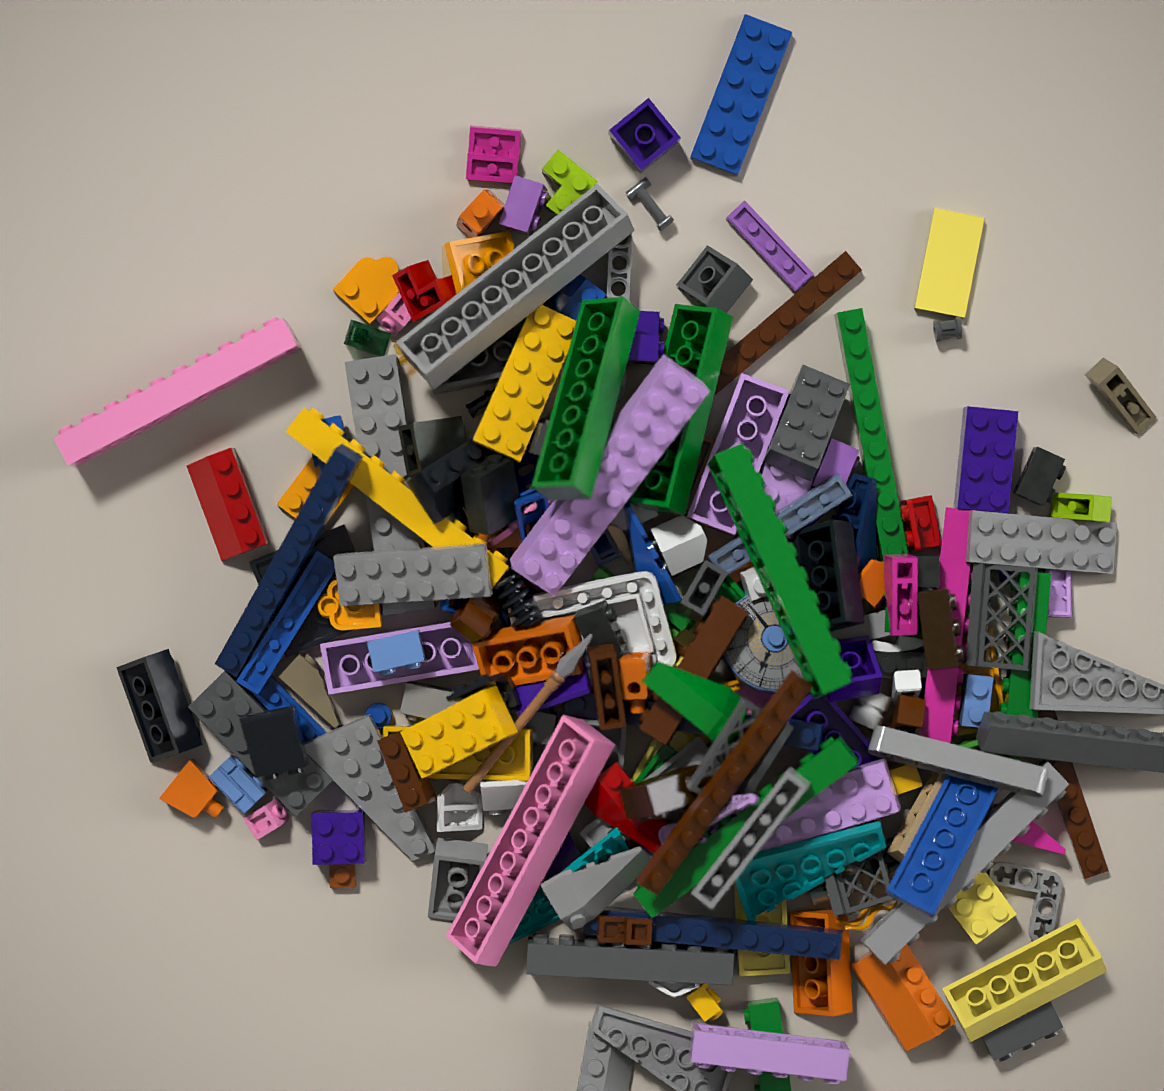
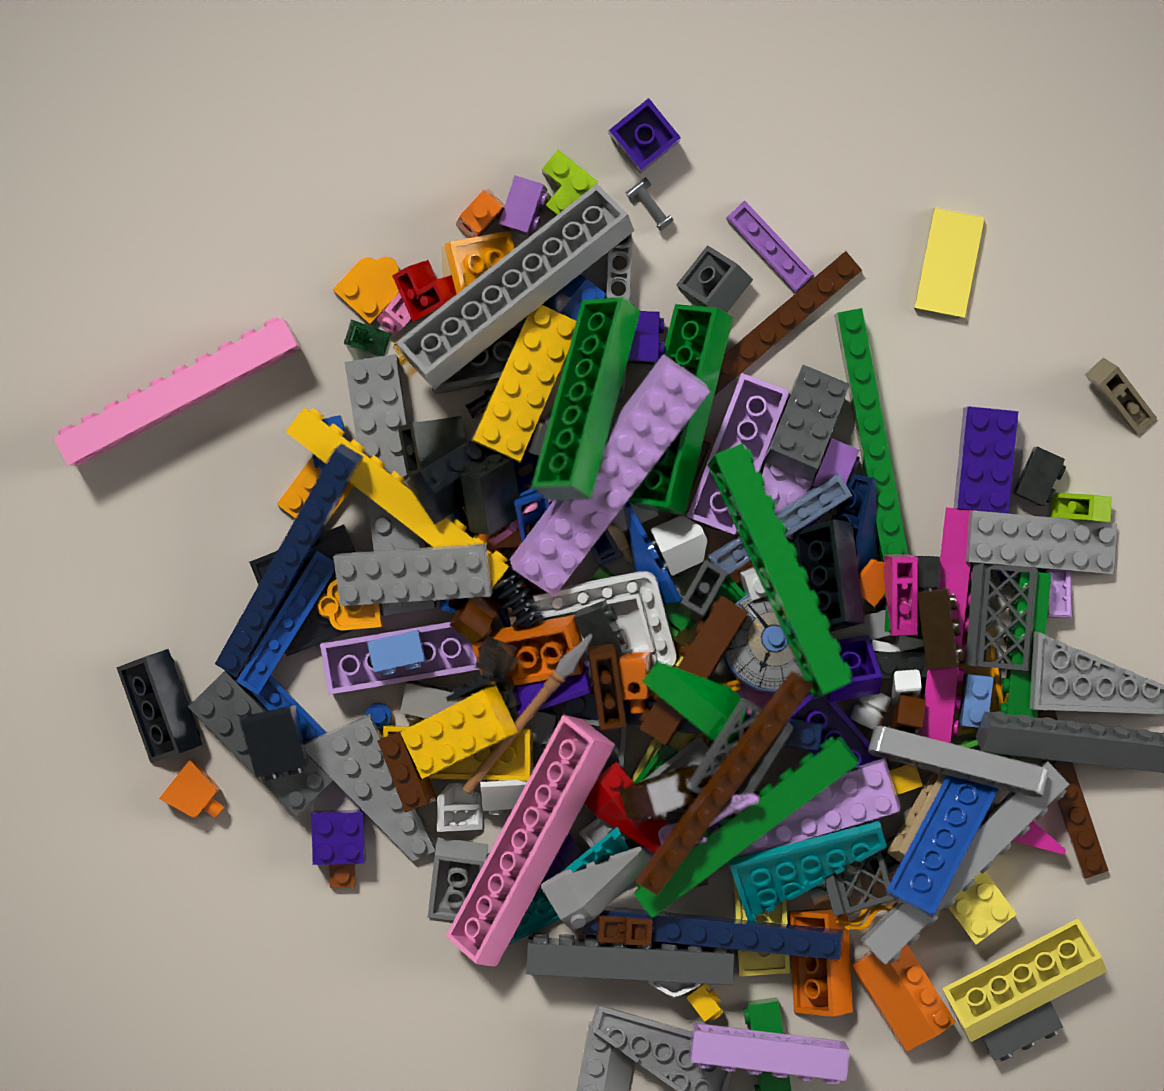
(227, 504): red slope -> none
(238, 783): medium blue brick -> none
(266, 818): bright pink bracket -> none
(309, 684): dark tan slope -> none
(493, 154): dark pink slope -> none
(496, 658): none -> clear smoke brick
(741, 94): blue plate -> none
(750, 838): light grey brick -> none
(920, 523): red bracket -> none
(947, 329): dark grey bush -> none
(1037, 886): light grey beam -> none

